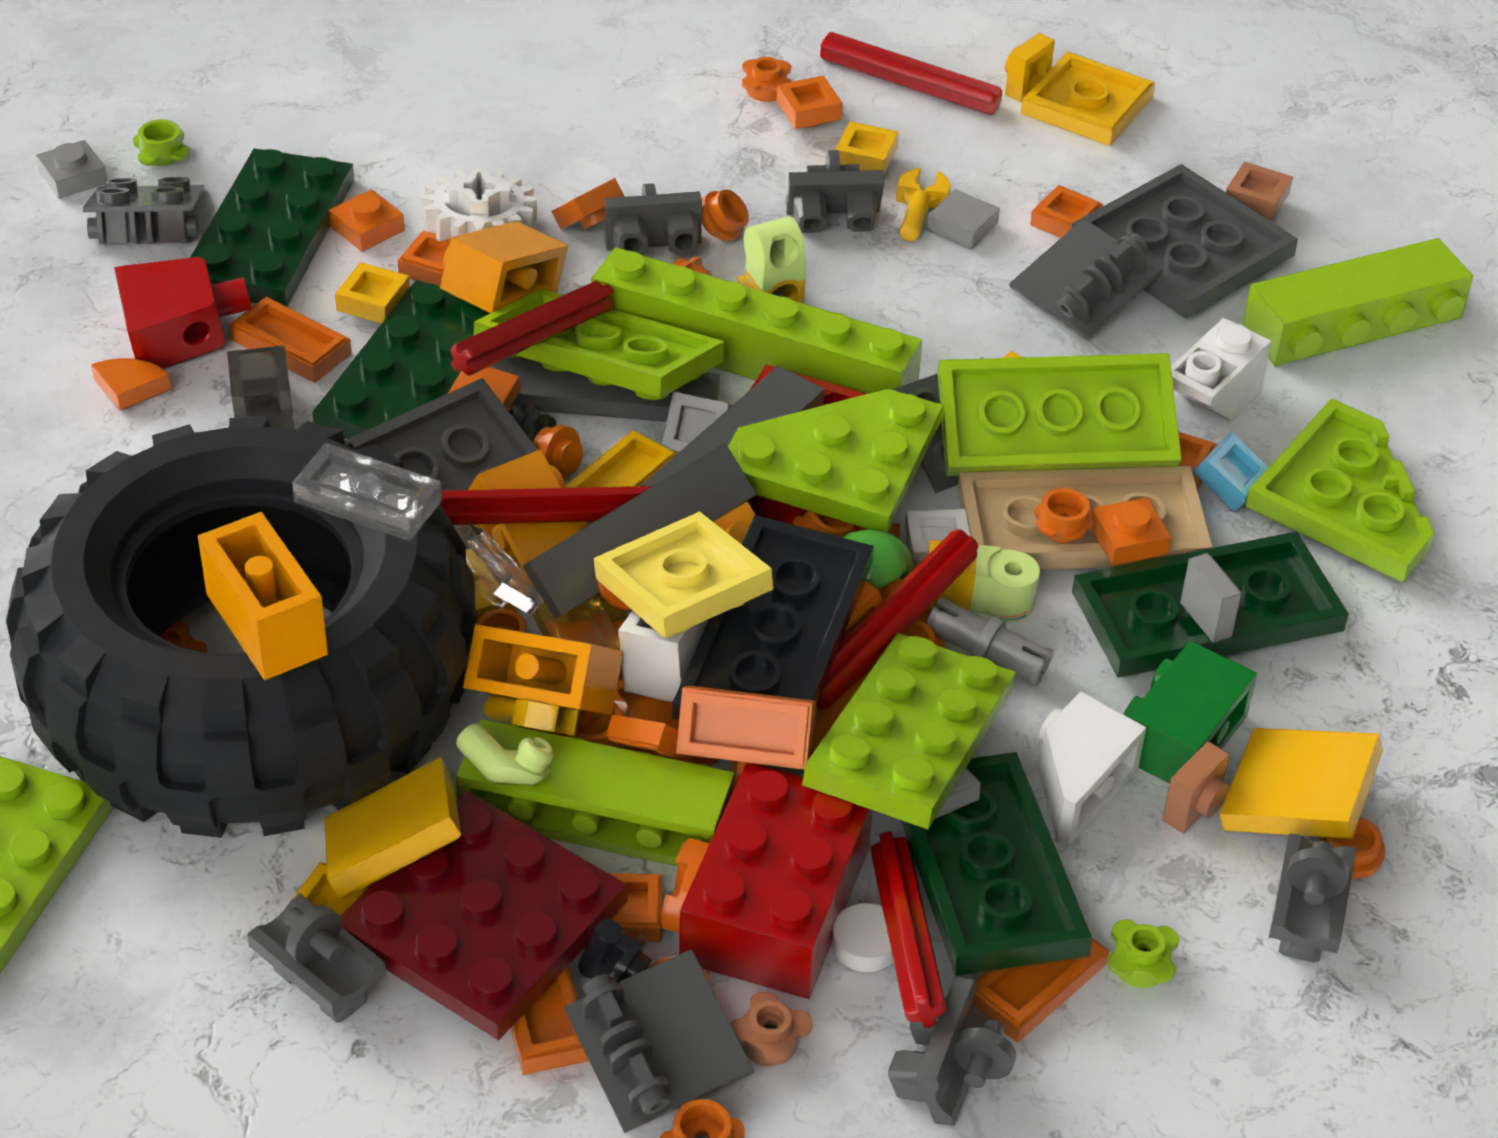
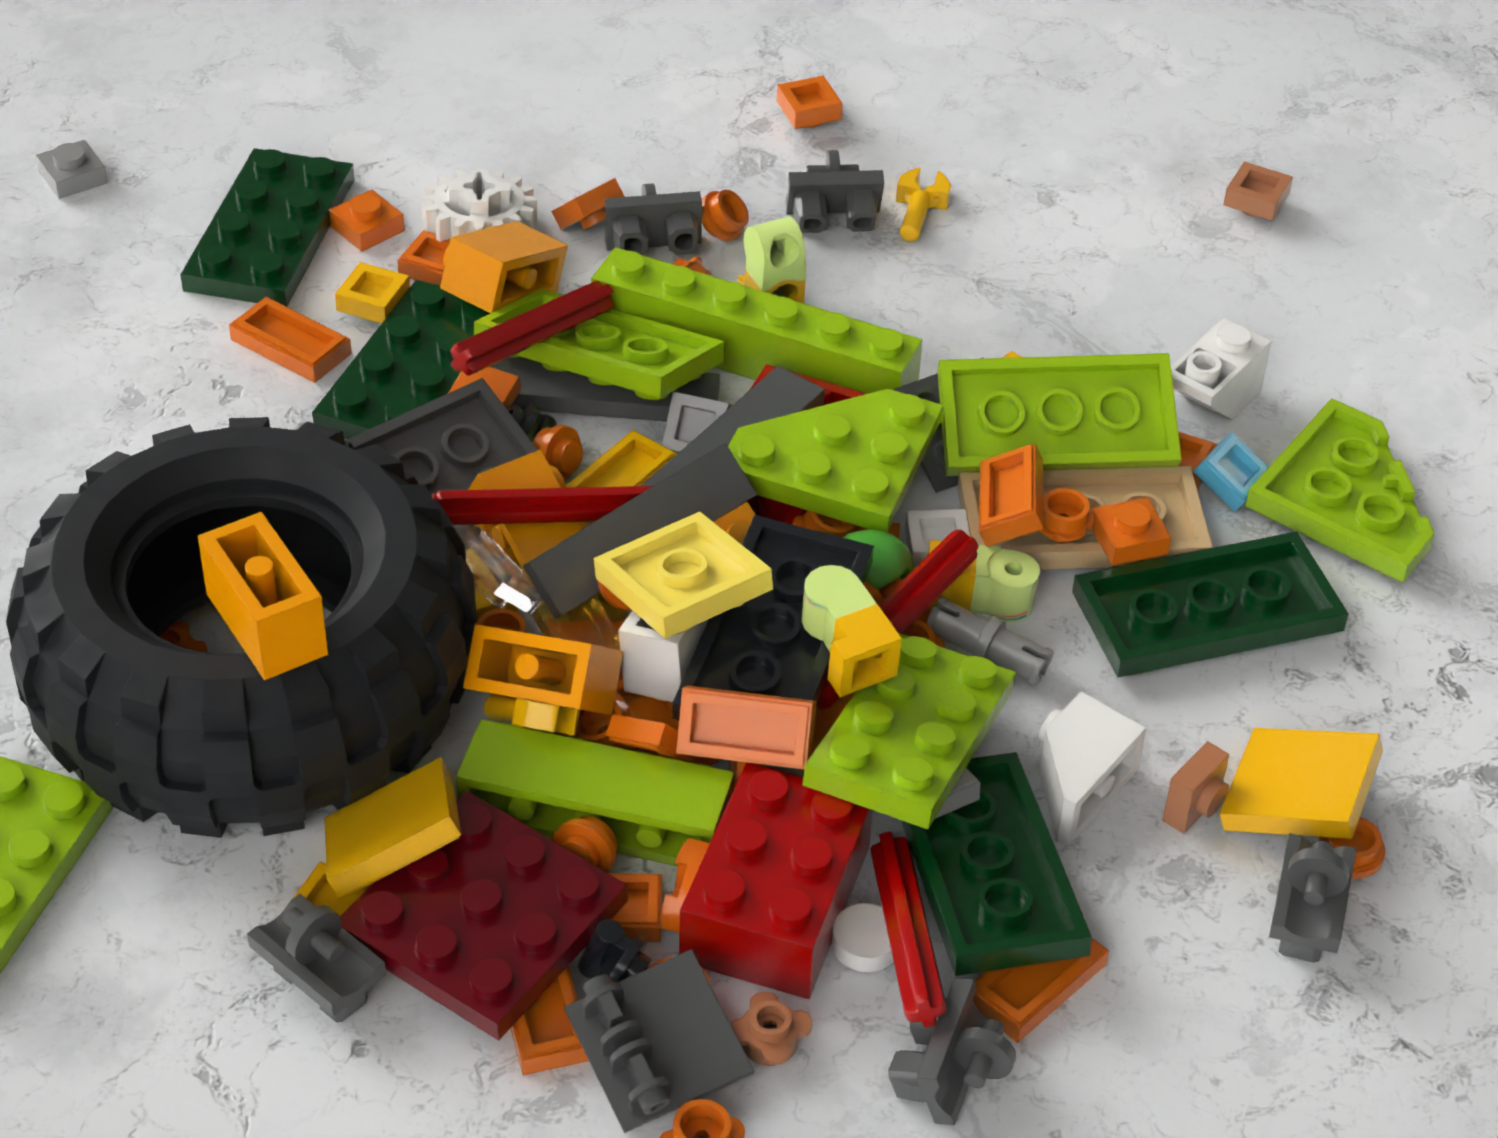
(122, 196): dark grey hinge -> none
(130, 380): orange tile -> none
(160, 143): lime plate -> none
(175, 309): red torso -> none
(261, 385): clear smoke brick -> none
(367, 491): clear plate -> none
(501, 765): yellowish green arm -> none
(590, 840): none -> orange plate
(764, 76): orange plate -> none
(852, 626): none -> leg
(867, 146): yellow plate -> none
(911, 73): red axle -> none
(963, 218): light grey tile -> none
(1011, 495): none -> orange tile
(1028, 65): yellow plate -> none
(1062, 209): orange tile -> none
(1087, 277): dark grey hinge -> none
(1088, 98): yellow tile -> none
(1141, 967): lime plate -> none
(1188, 704): green brick -> none
(1197, 238): dark grey plate -> none
(1210, 597): light grey tile -> none
(1358, 300): lime brick -> none

